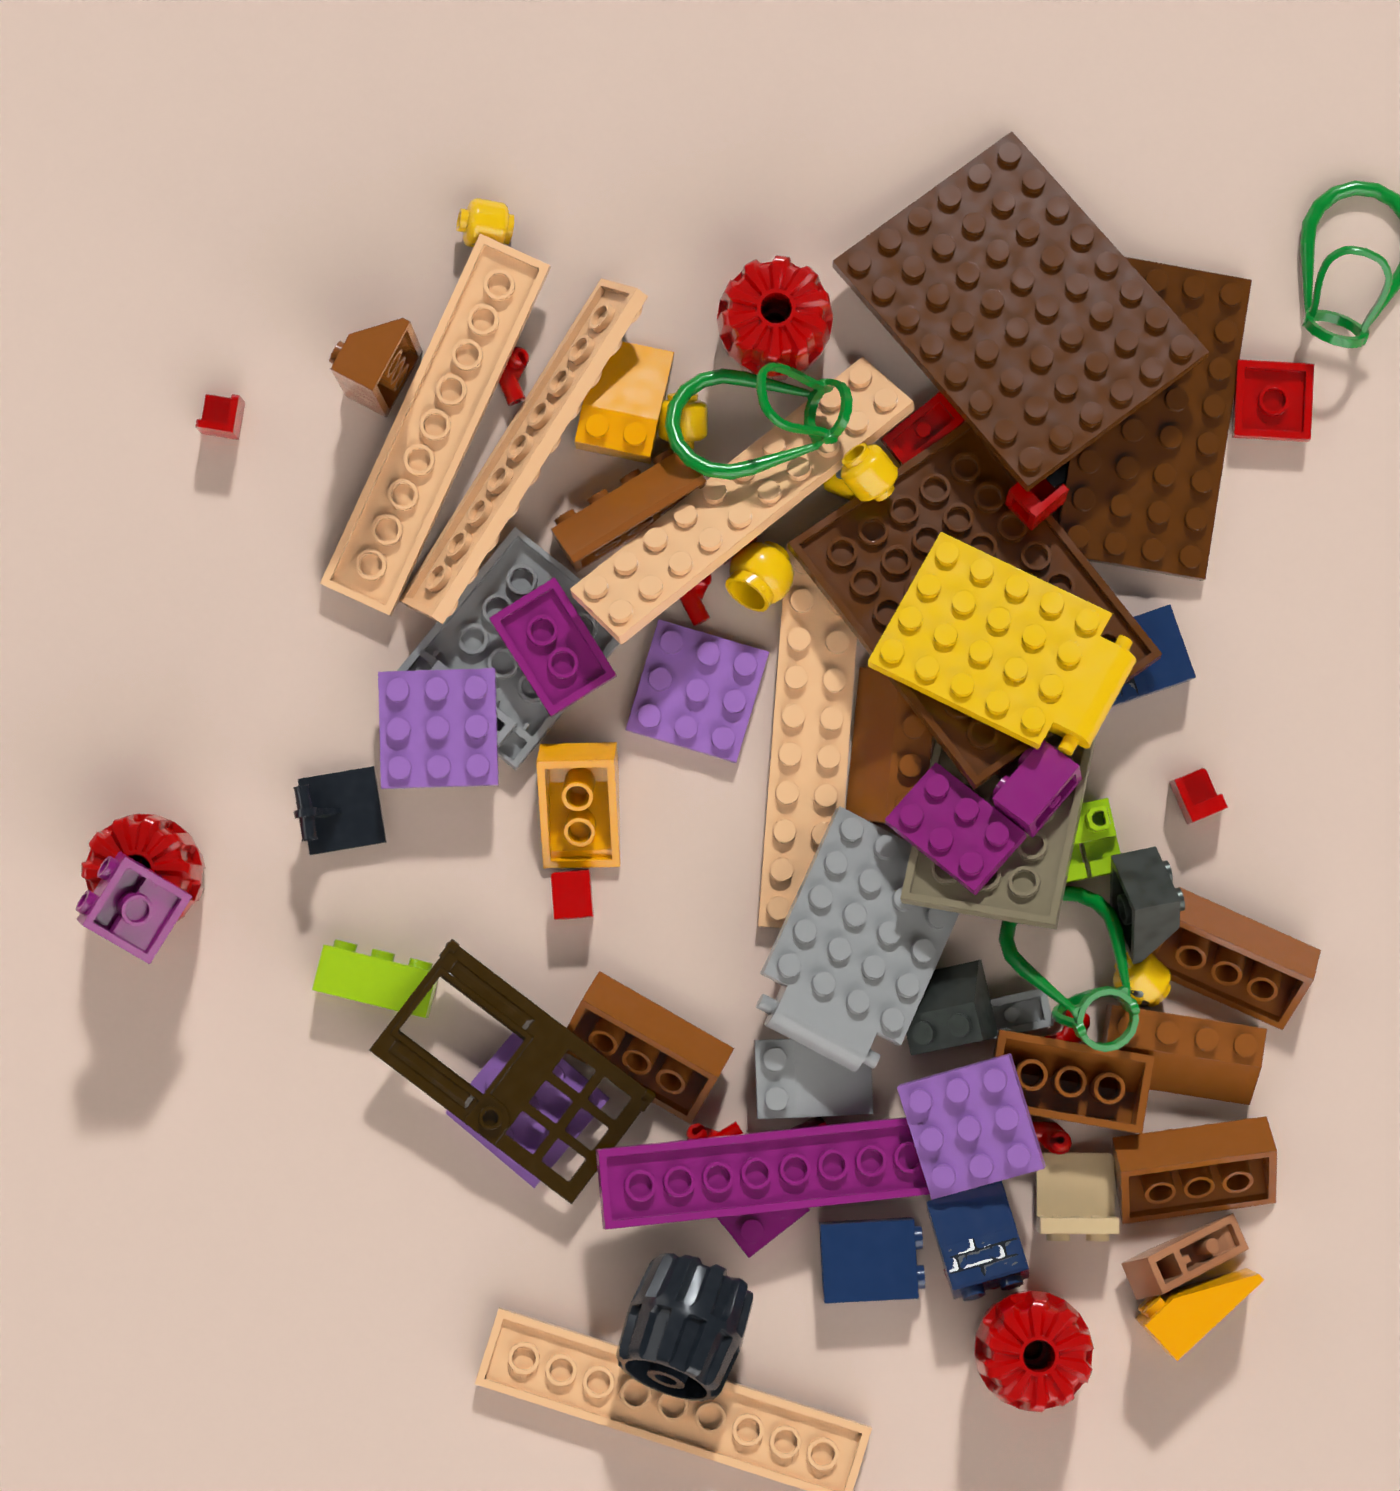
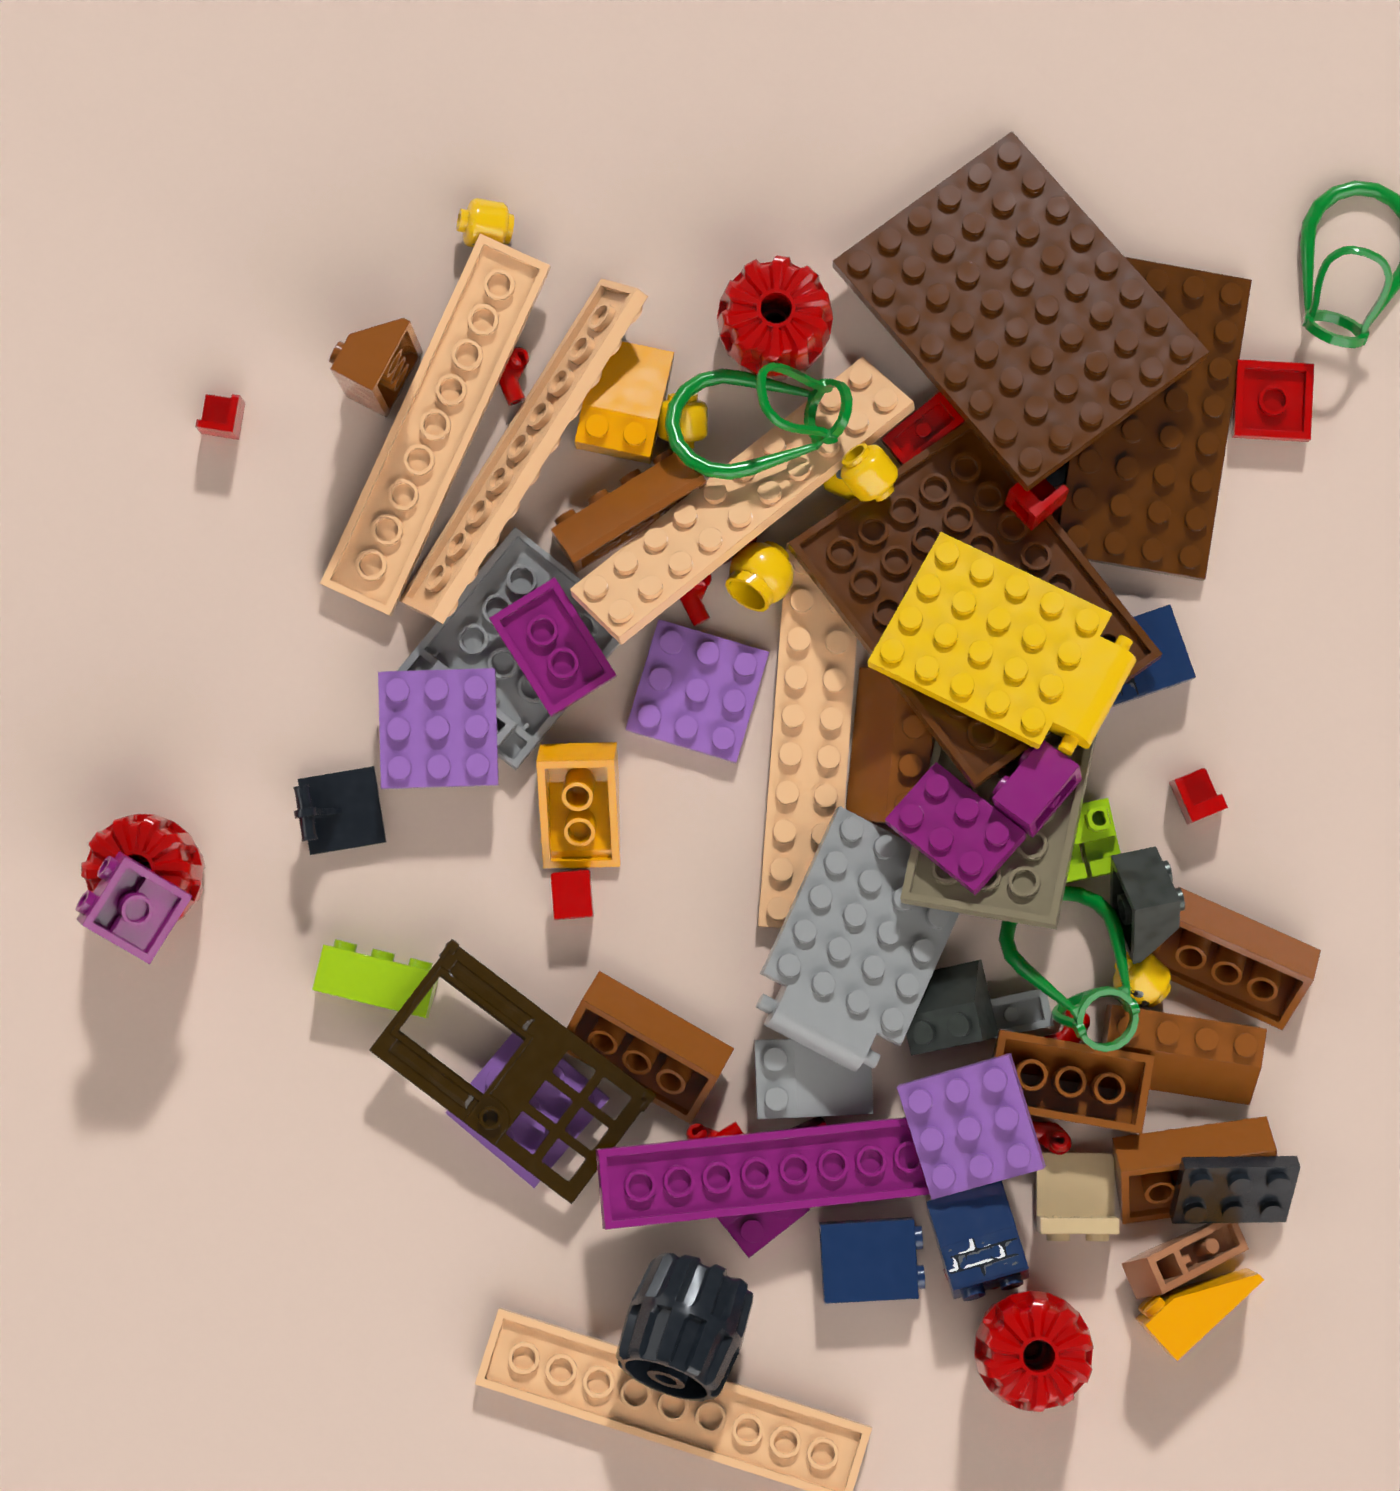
(1234, 1189): none -> black plate

